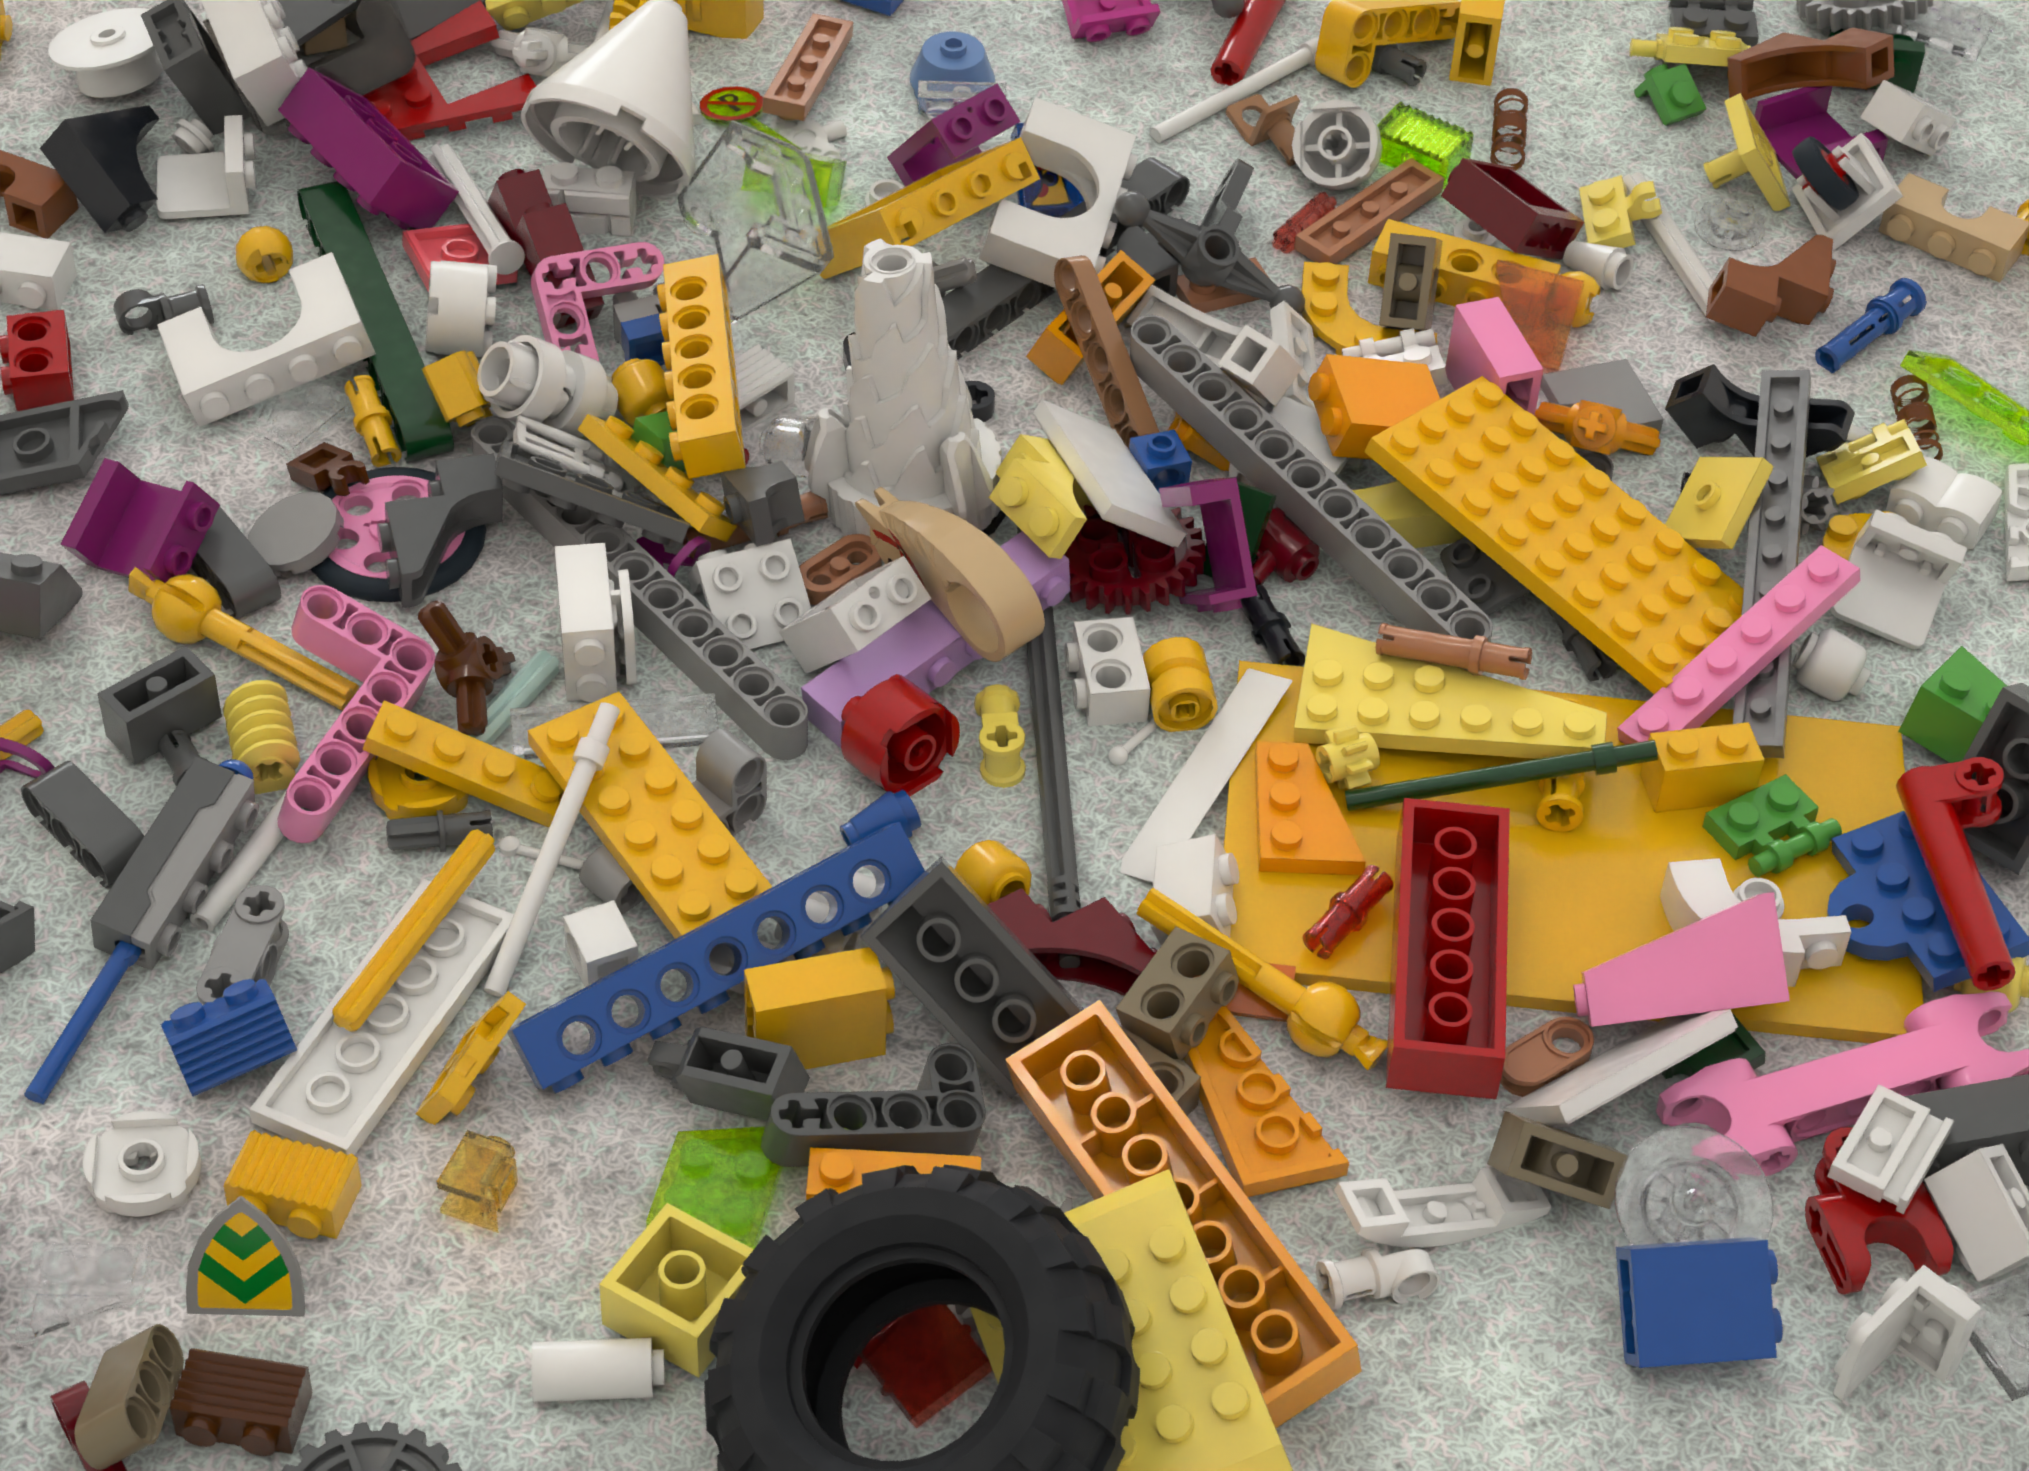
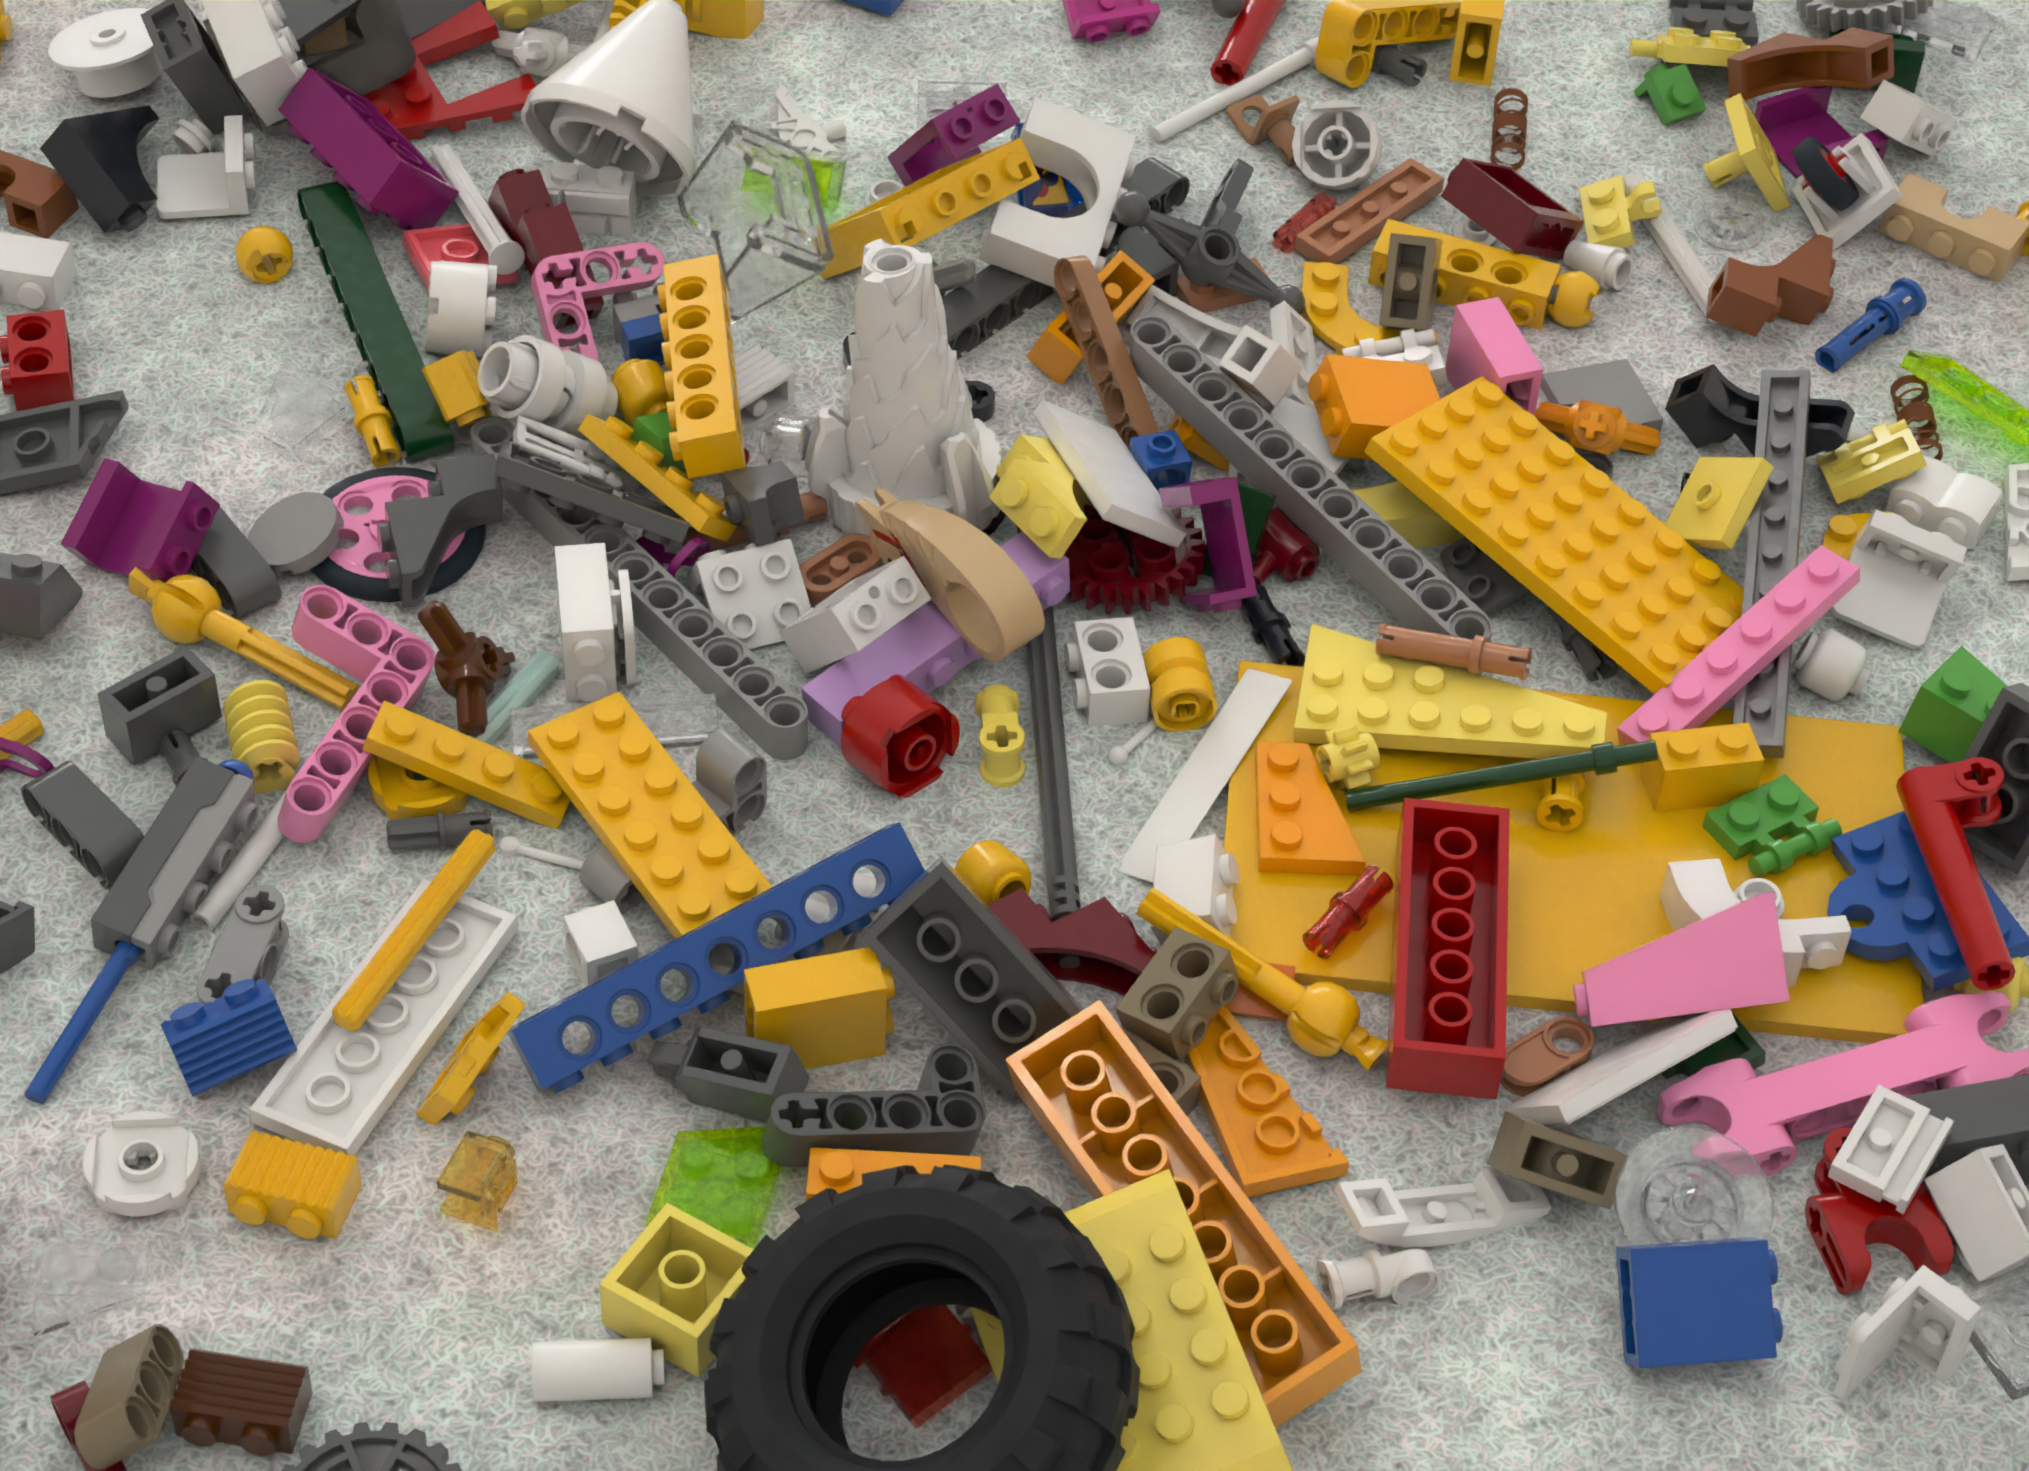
(159, 307): dark grey connector -> none
(228, 381): white arch -> none
(244, 1267): shield -> none
(327, 467): reddish brown plate -> none
(589, 758): white bar -> none
(738, 105): piece -> none
(807, 67): nougat plate -> none
(885, 810): blue cone -> none
(951, 58): medium blue cone -> none
(1427, 140): clear neon green brick -> none
(1541, 307): clear orange wing -> none
(1818, 506): light grey gear -> none

